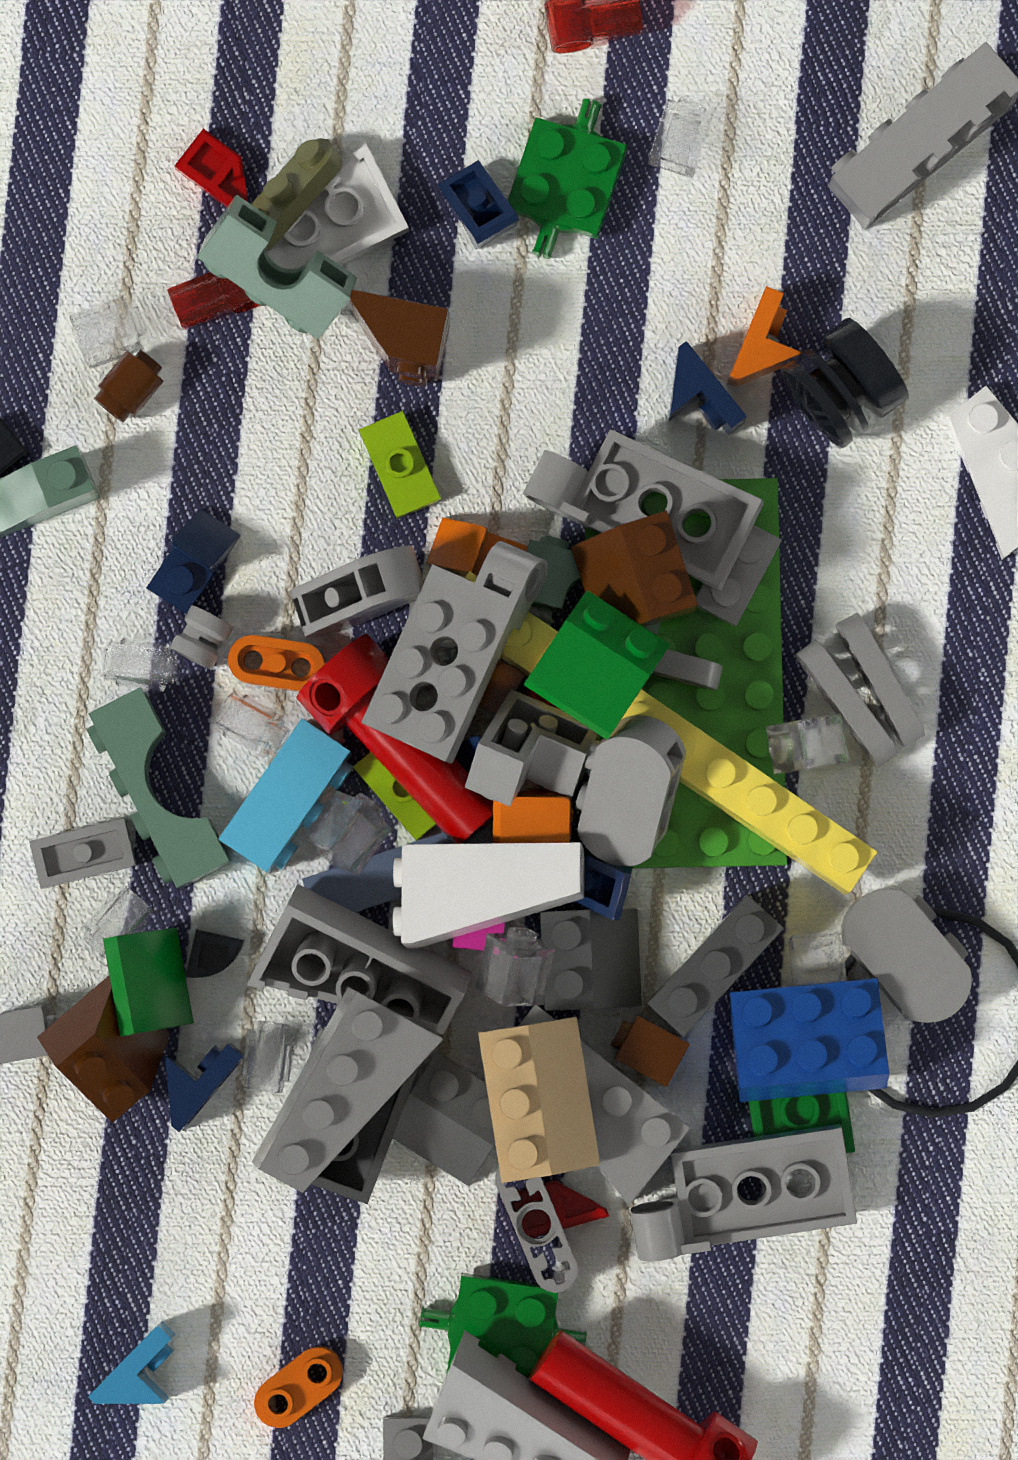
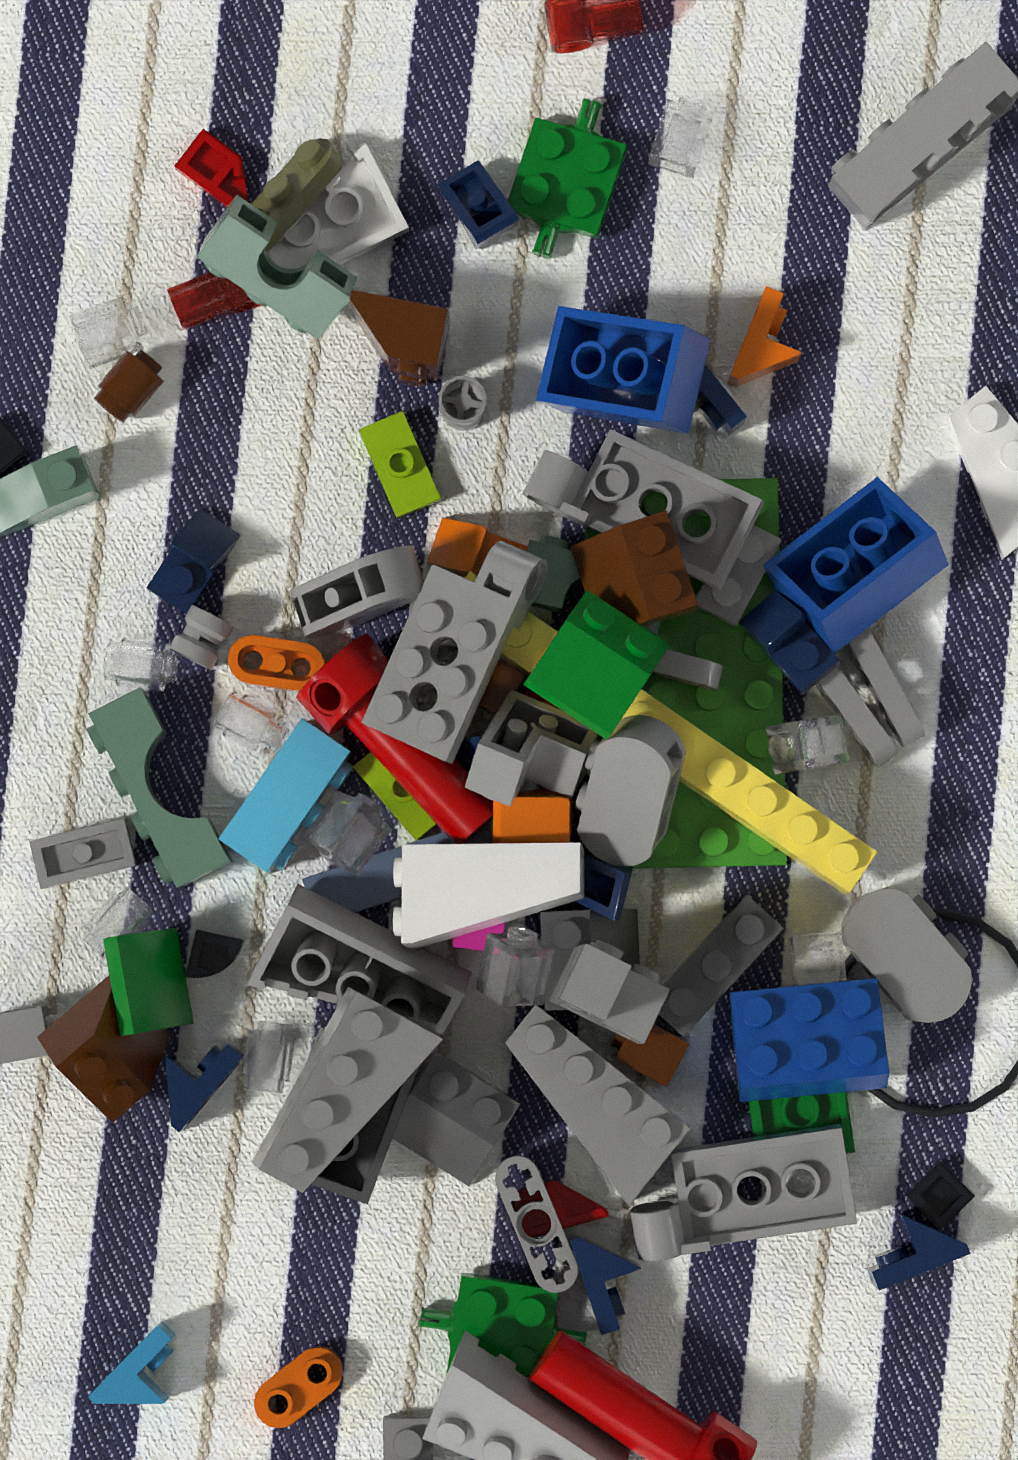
(463, 394): none -> light grey wheel
(539, 1099): tan slope -> none
(597, 1266): none -> dark blue slope
(609, 993): none -> light grey brick
(623, 369): none -> blue brick
(789, 641): none -> dark blue slope
(836, 389): black wheel -> none
(857, 564): none -> blue brick
(928, 1251): none -> dark blue slope
(939, 1195): none -> black tile

